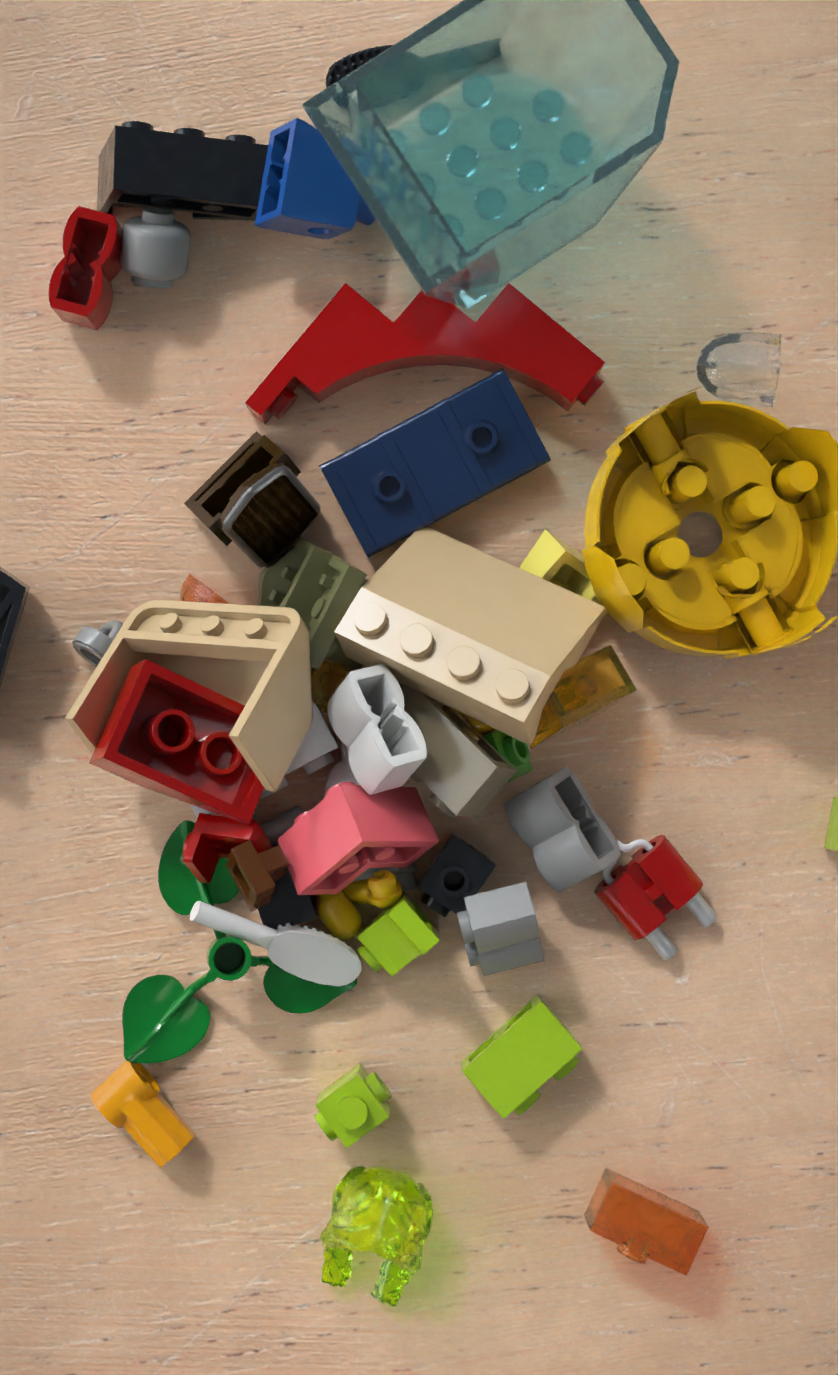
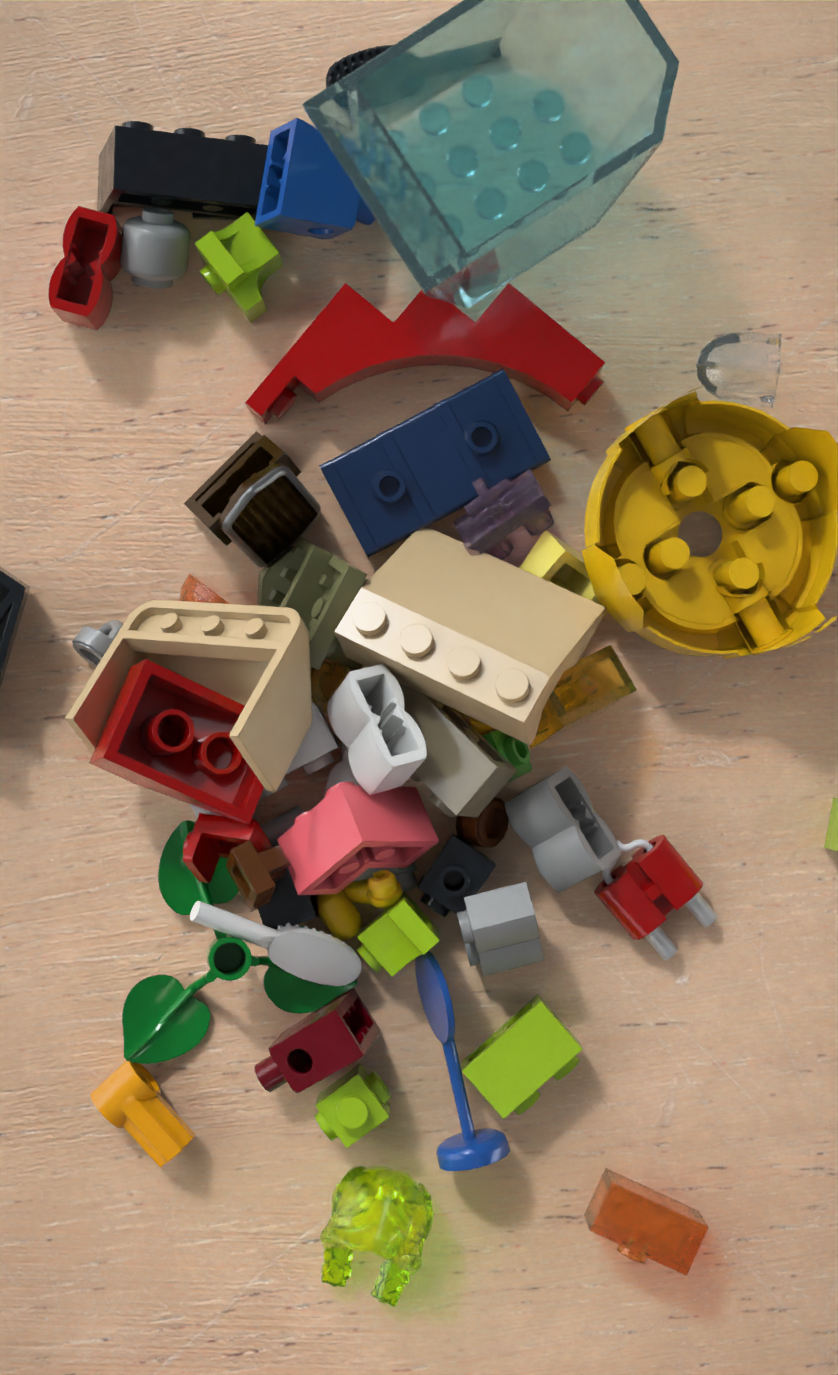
(239, 263): none -> lime brick
(319, 1044): none -> dark red torso
(471, 1147): none -> blue piece
(487, 828): none -> reddish brown tile
(501, 512): none -> hips

